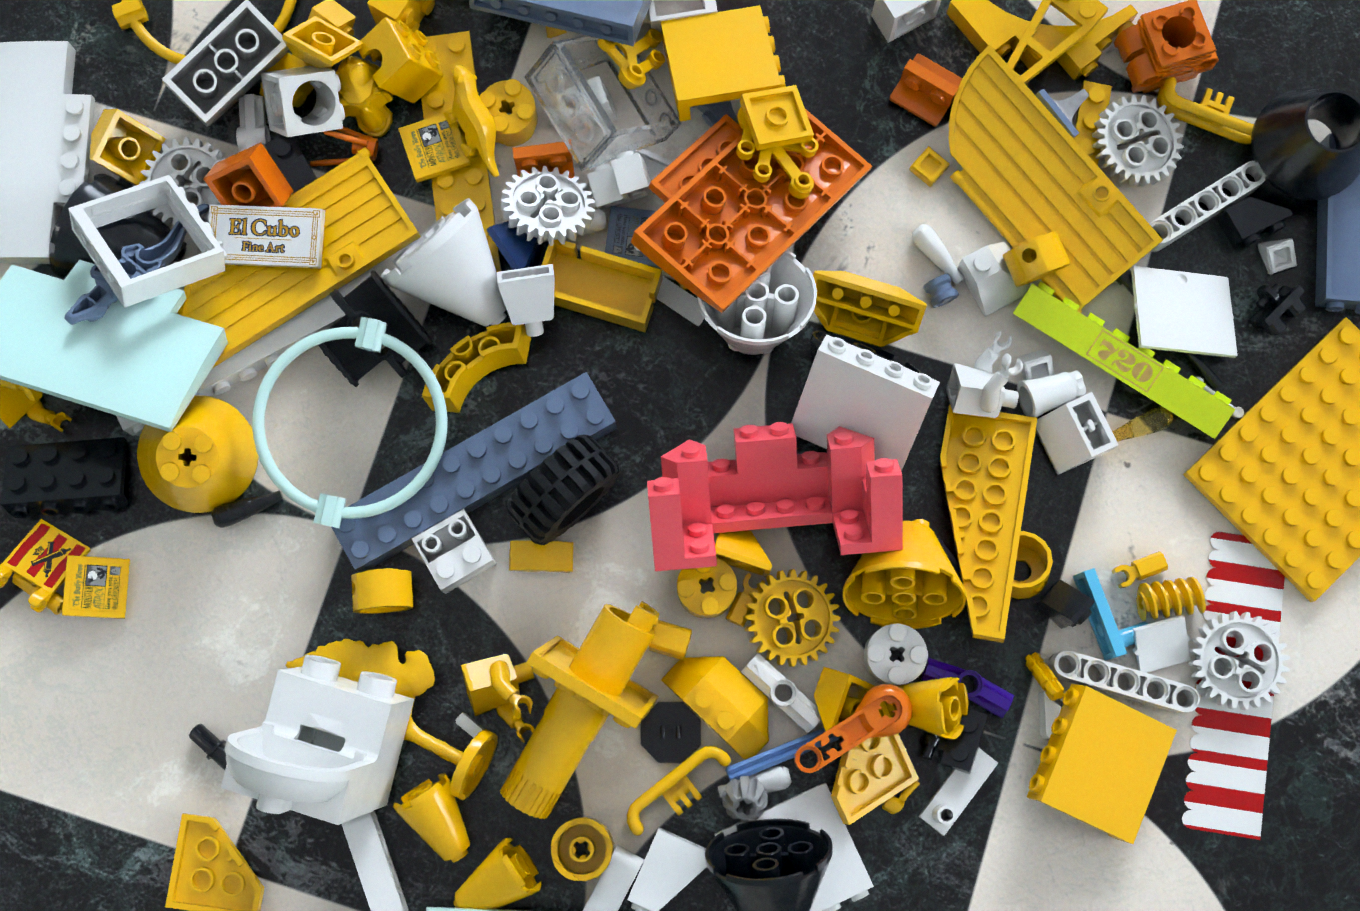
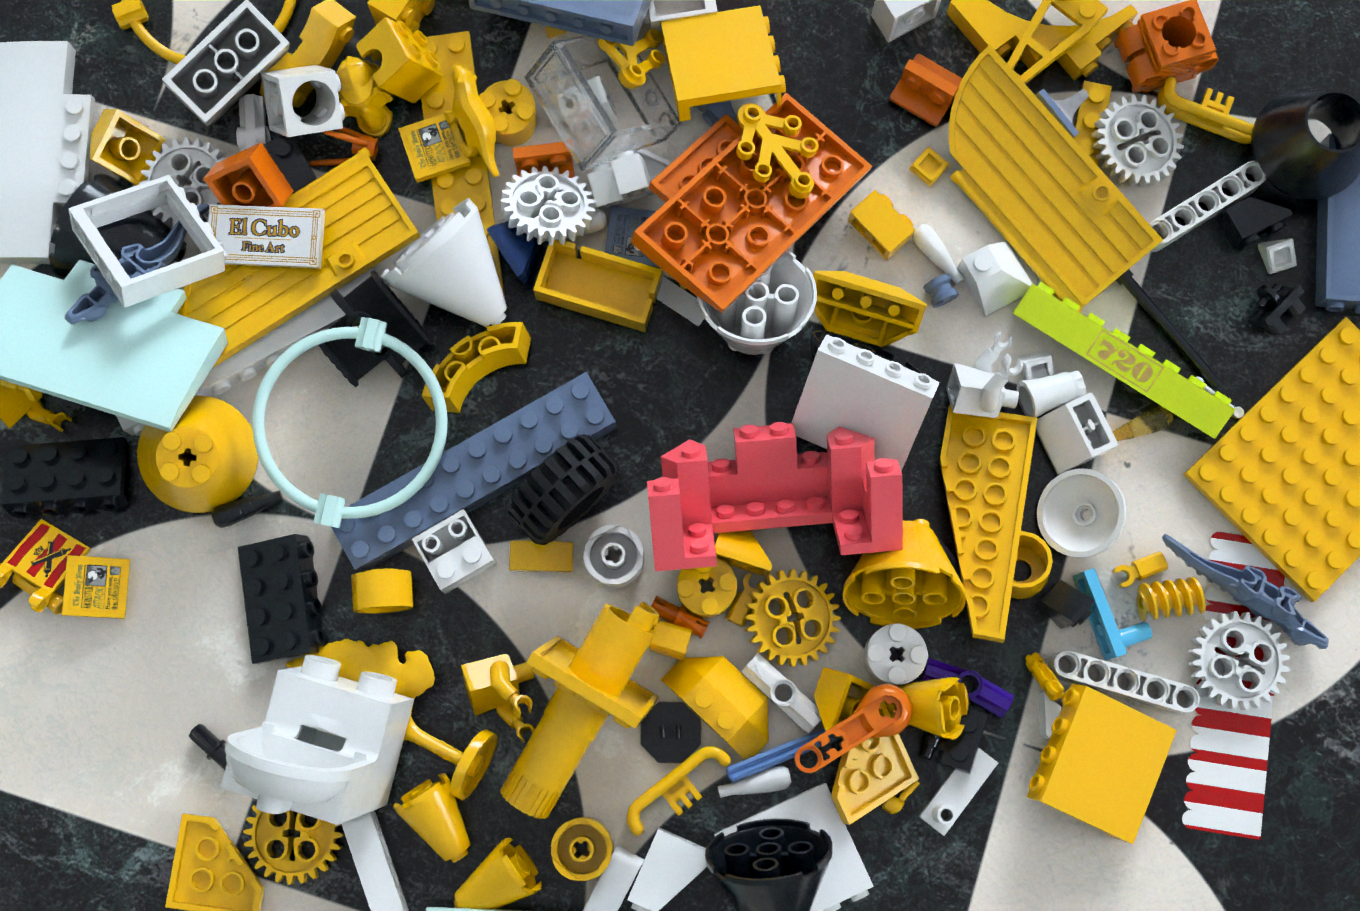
(267, 831): none -> yellow gear
(281, 598): none -> black bracket
(320, 43): yellow slope -> none
(468, 724): white tile -> none
(528, 296): white torso -> none
(621, 541): none -> white brick
(679, 616): none -> orange pin
(744, 799): light grey piece -> none
(776, 117): yellow tile -> none
(881, 224): none -> yellow brick
(1049, 259): yellow piece -> none
(1062, 511): none -> white dish
(1161, 644): white piece -> none
(1183, 312): white piece -> none
(1256, 593): none -> sand blue animal

